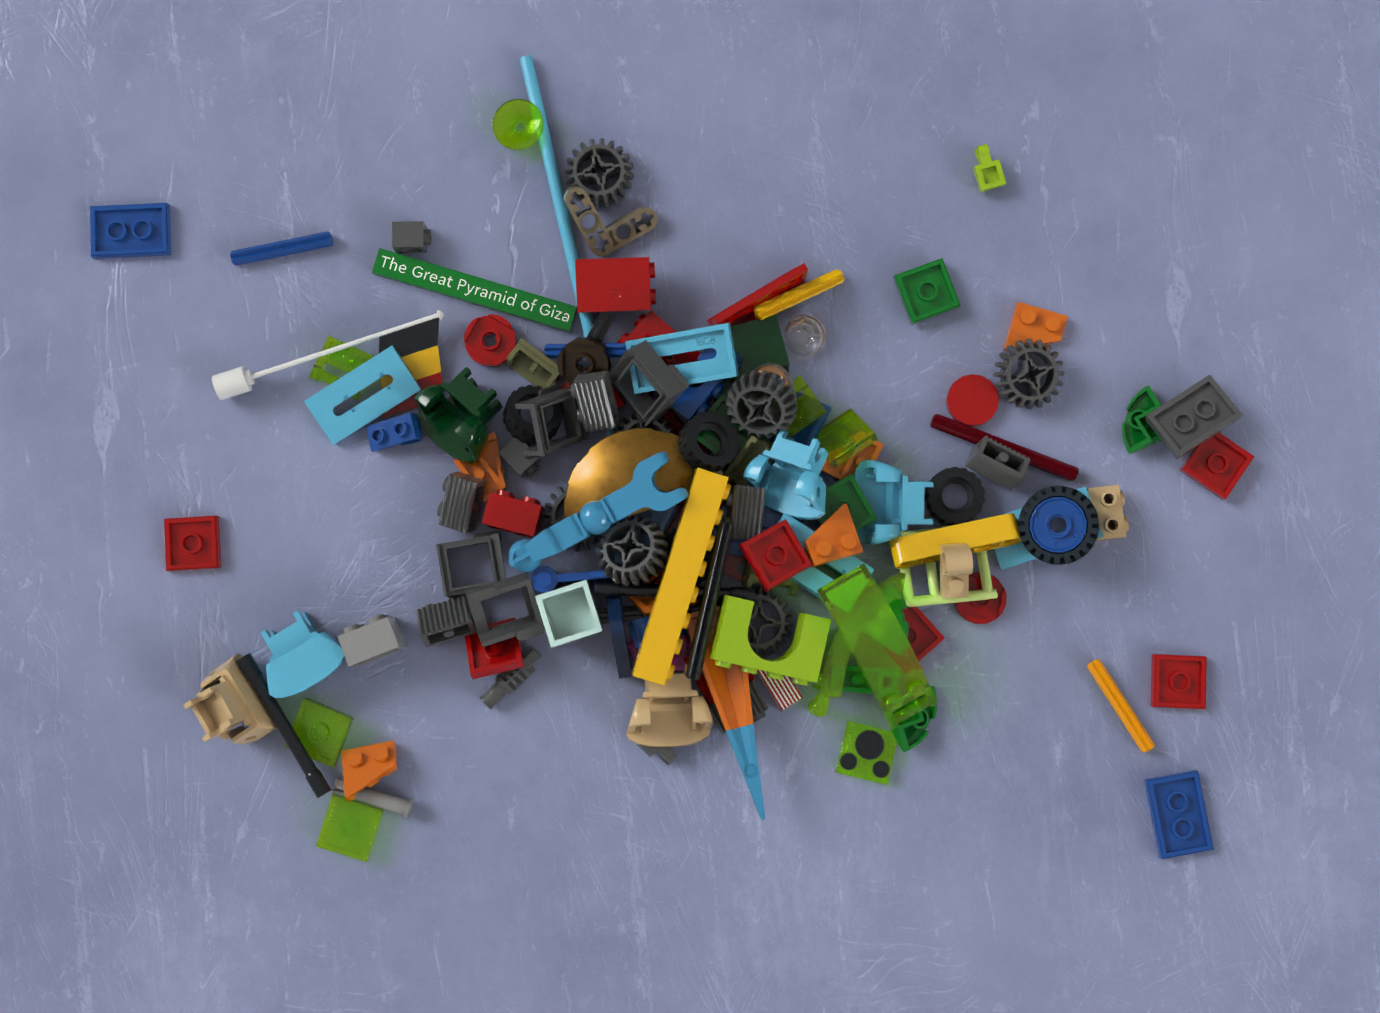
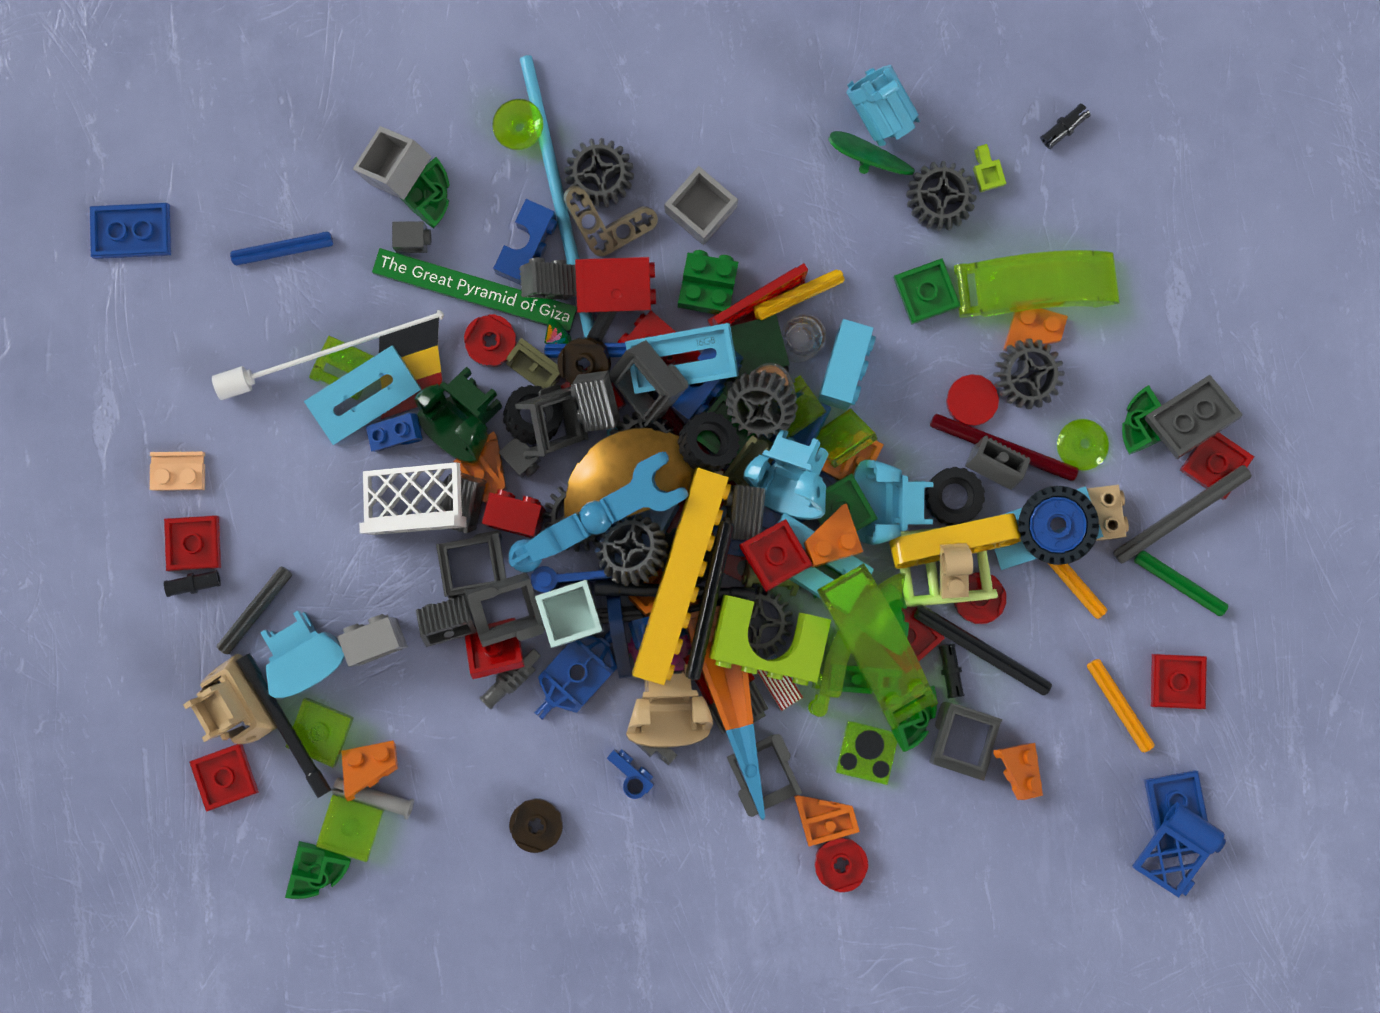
(177, 471): none -> light nougat plate
(192, 583): none -> black pin
(223, 777): none -> red tile
(254, 610): none -> dark grey axle
(314, 870): none -> green brick
(392, 162): none -> light grey piece
(412, 522): none -> white fence
(429, 193): none -> green brick
(522, 831): none -> dark brown plate
(538, 223): none -> blue arch
(548, 280): none -> dark grey brick
(556, 334): none -> tile
(572, 694): none -> blue plate
(623, 762): none -> blue plate
(701, 205): none -> light grey piece
(707, 282): none -> green plate
(775, 797): none -> dark grey piece
(825, 819): none -> orange wing
(846, 365): none -> medium azure brick
(854, 871): none -> red plate
(868, 154): none -> green shield
(883, 104): none -> medium azure container
(930, 196): none -> dark grey gear
(943, 724): none -> dark grey piece
(951, 671): none -> black pin
(982, 650): none -> black axle
(1022, 770): none -> orange wing
(1039, 282): none -> clear neon green windscreen
(1065, 126): none -> black pin
(1070, 446): none -> clear neon green dish
(1080, 589): none -> light orange axle
(1181, 583): none -> green axle
(1182, 514): none -> dark grey axle
(1192, 832): none -> blue piece

